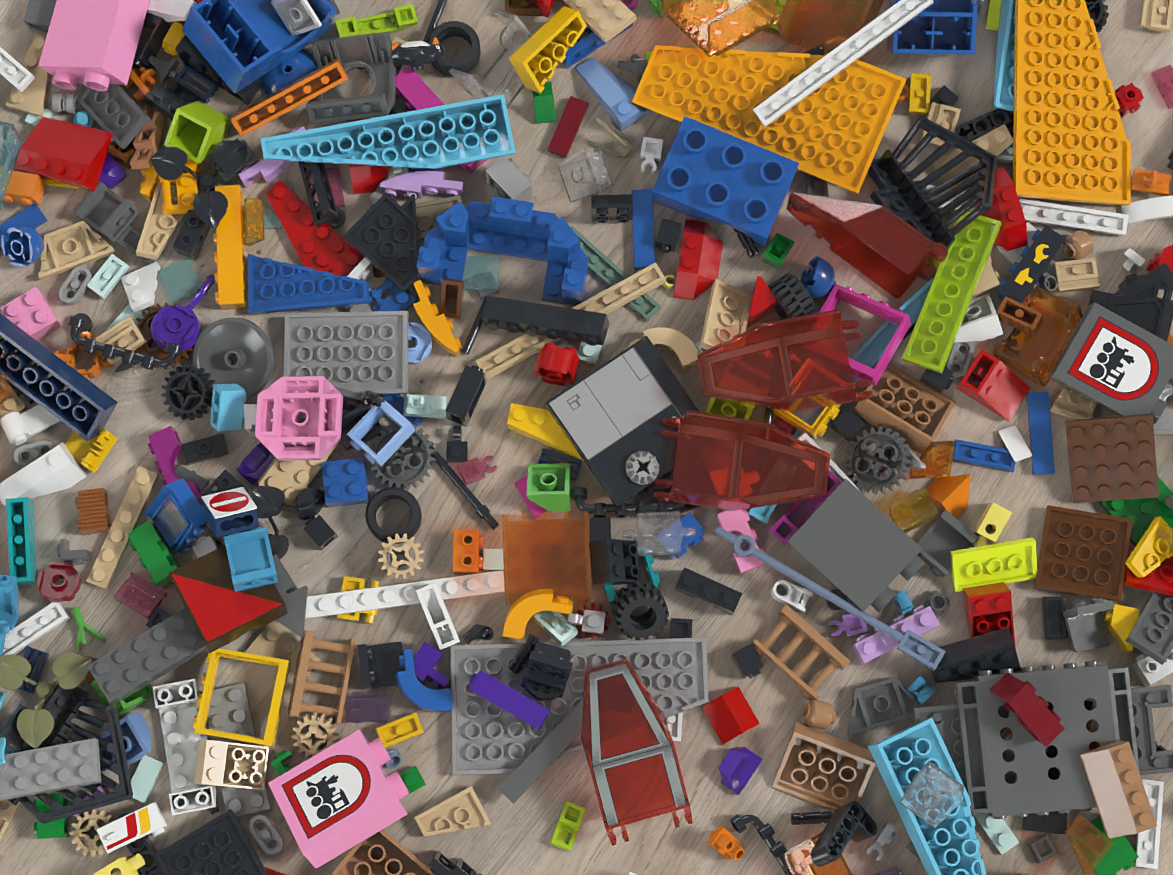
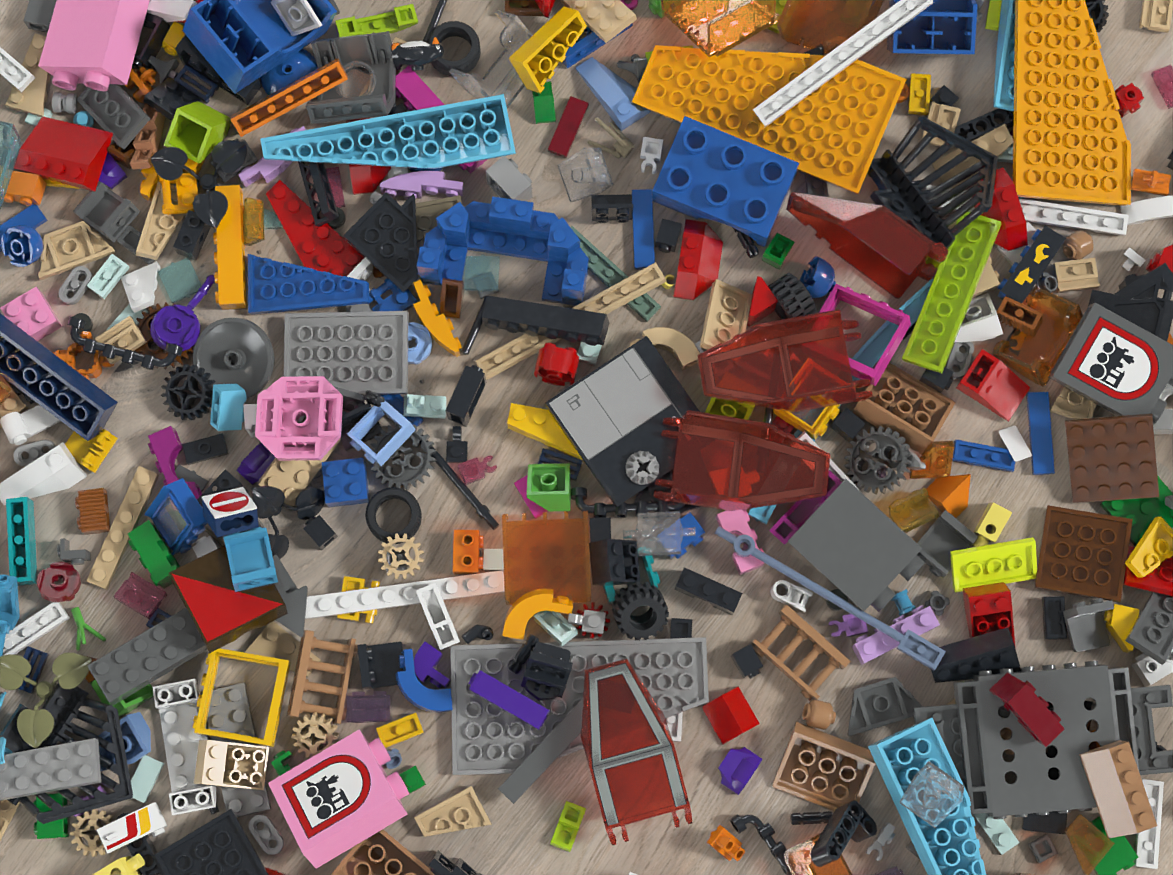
(925, 693): dark azure wheel -> none

